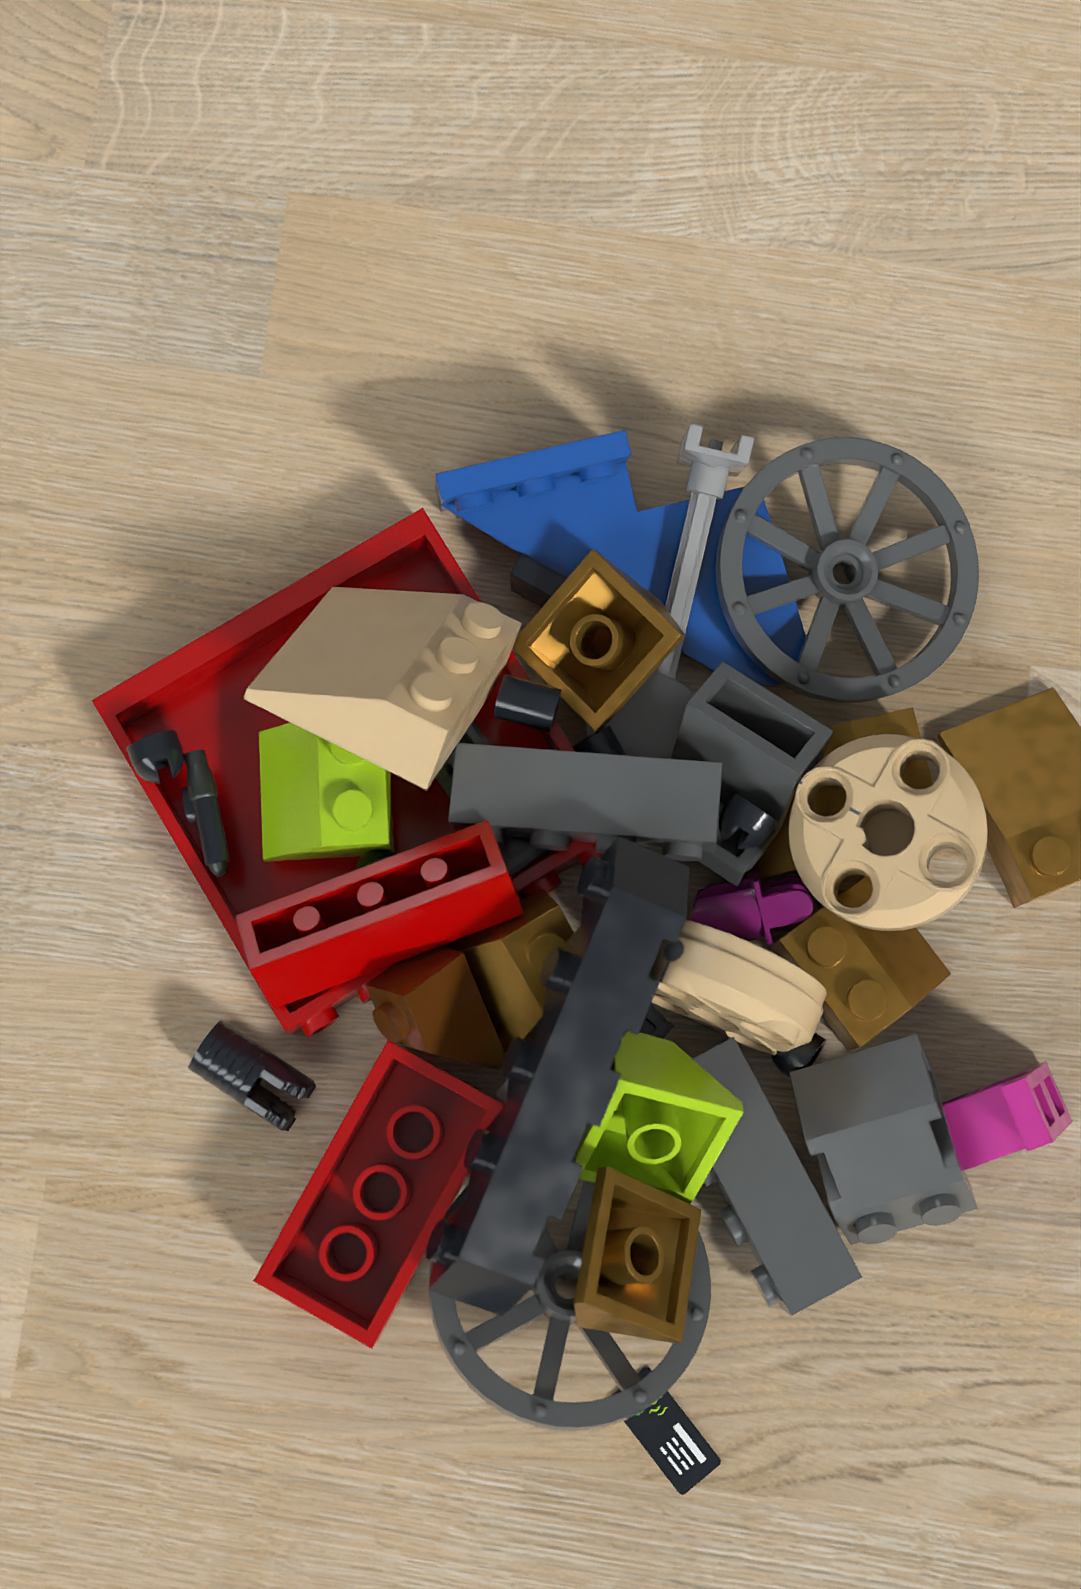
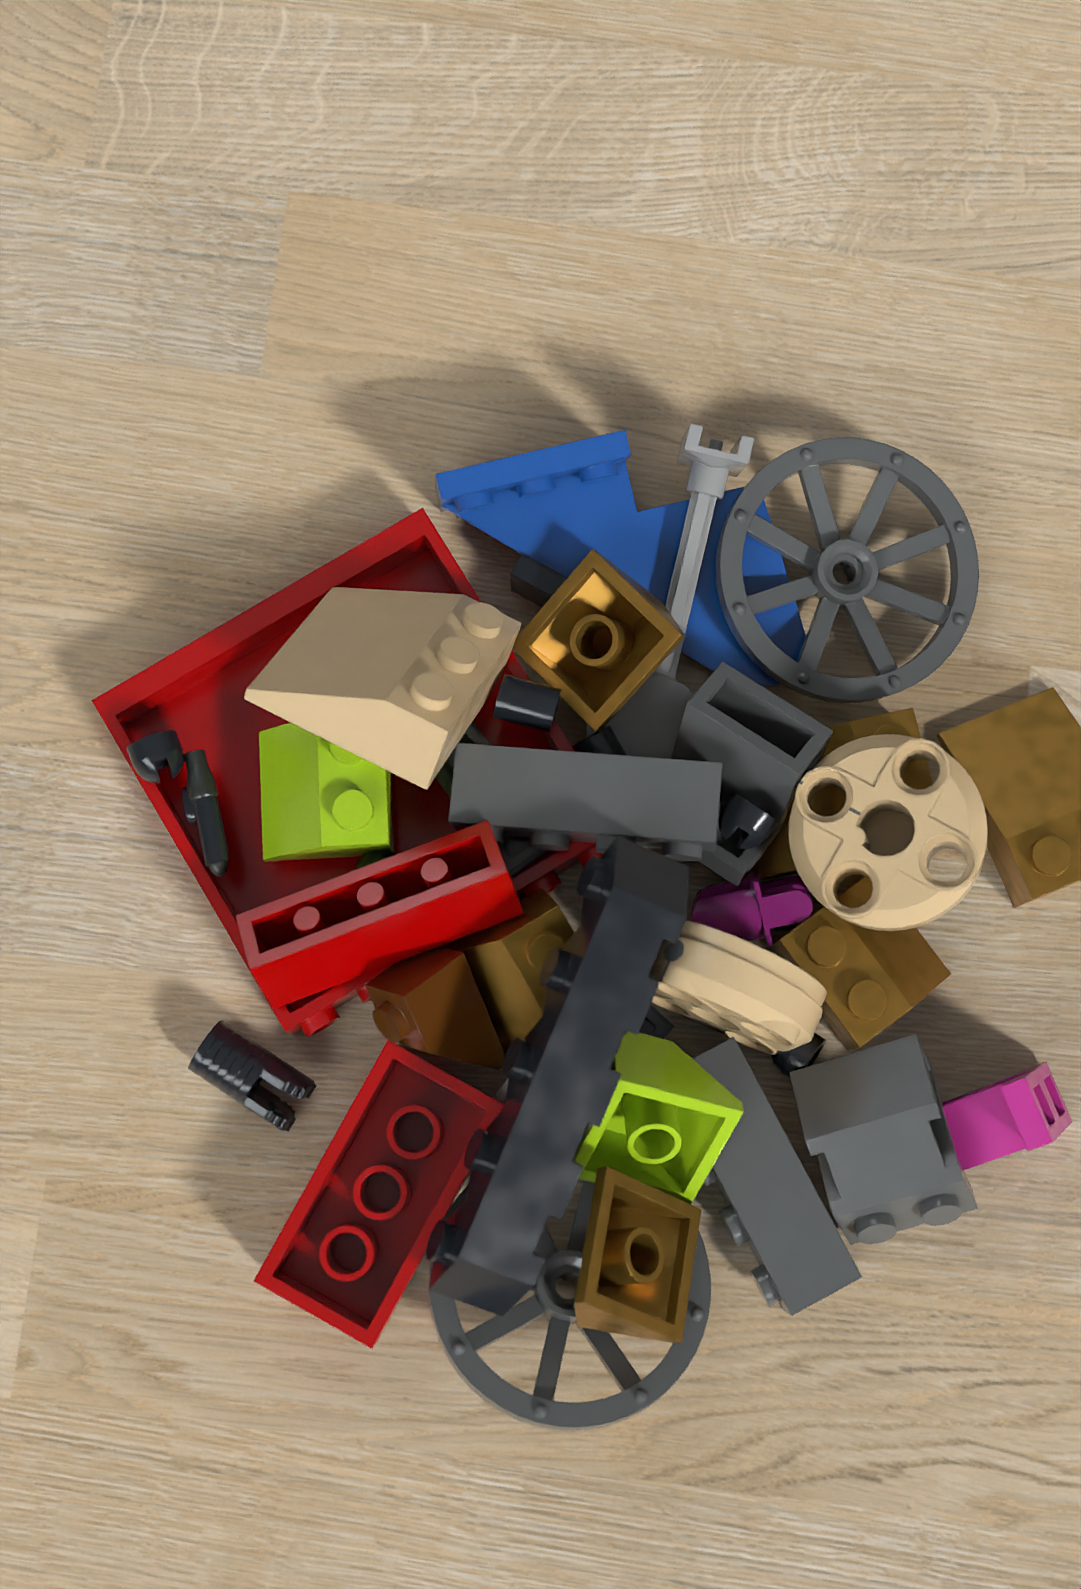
(673, 1442): black sticker -> none

